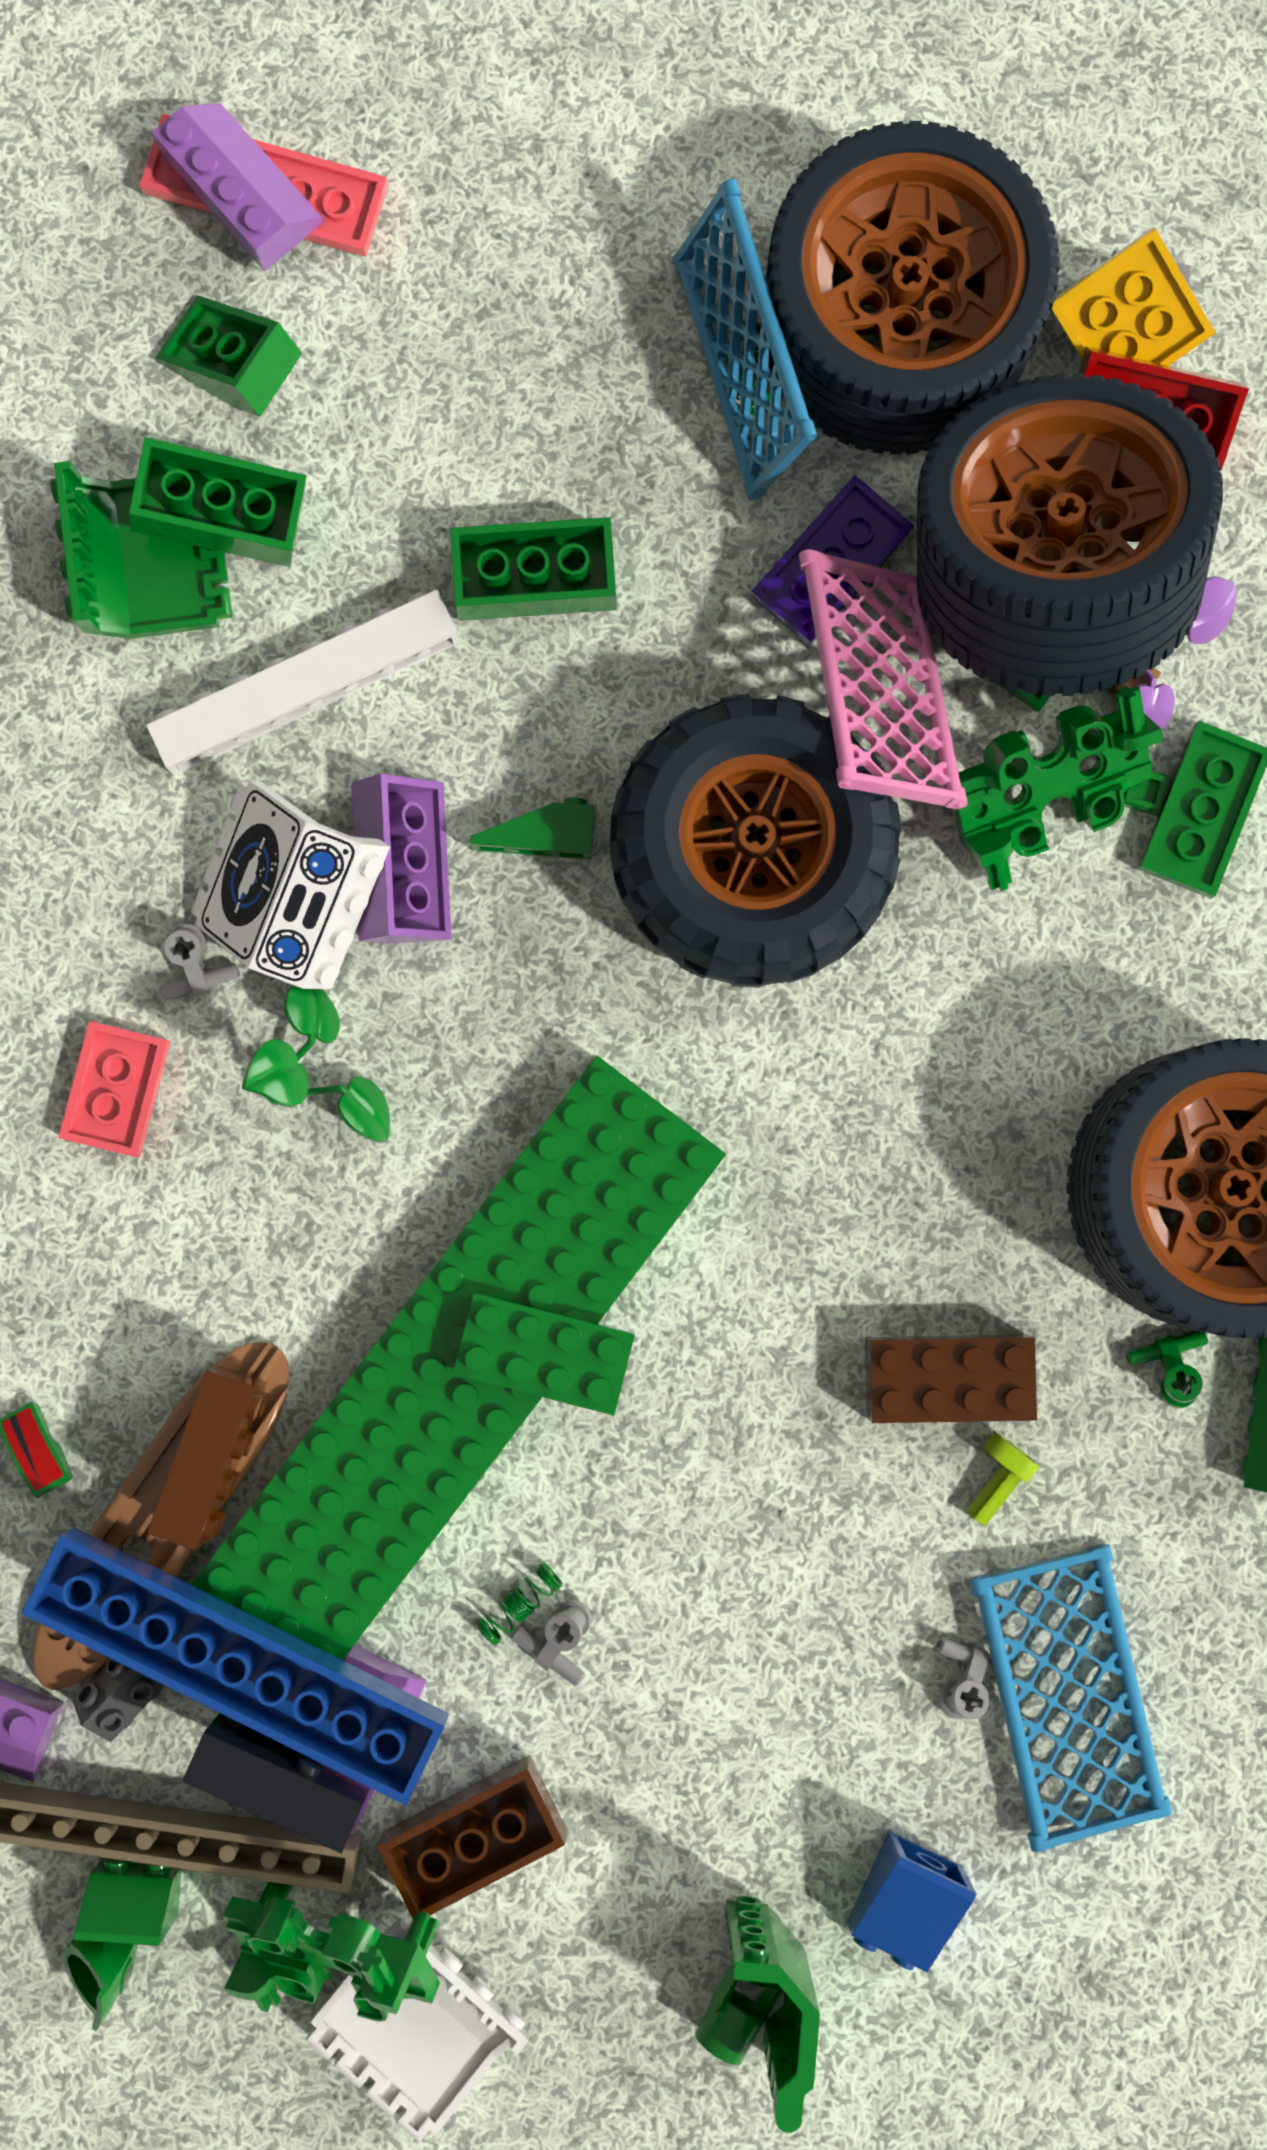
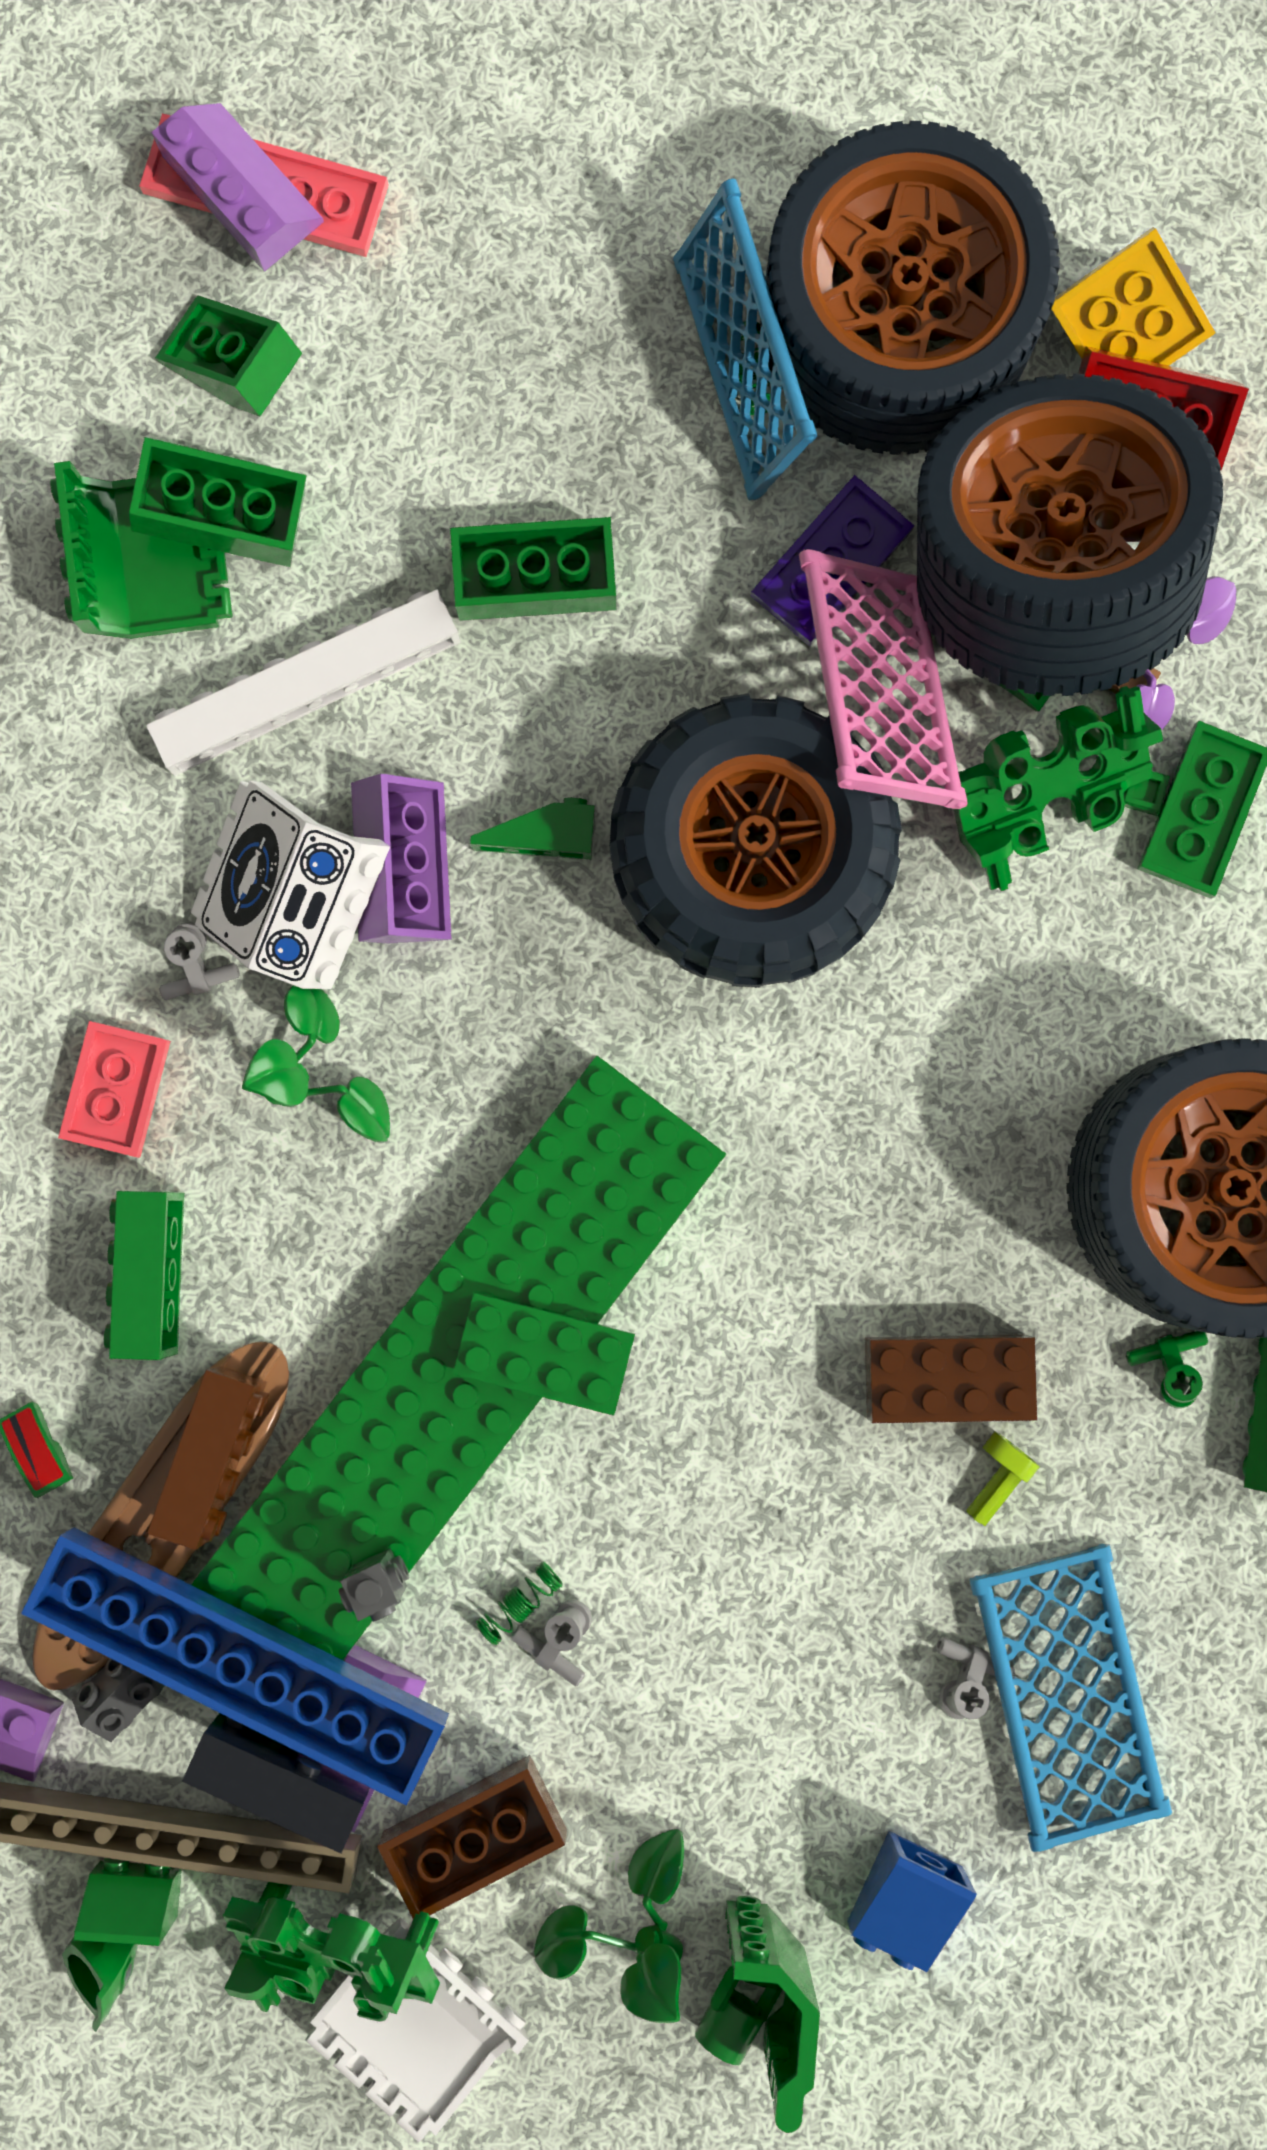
(145, 1275): none -> green brick
(374, 1586): none -> dark grey brick
(653, 1983): none -> green plant

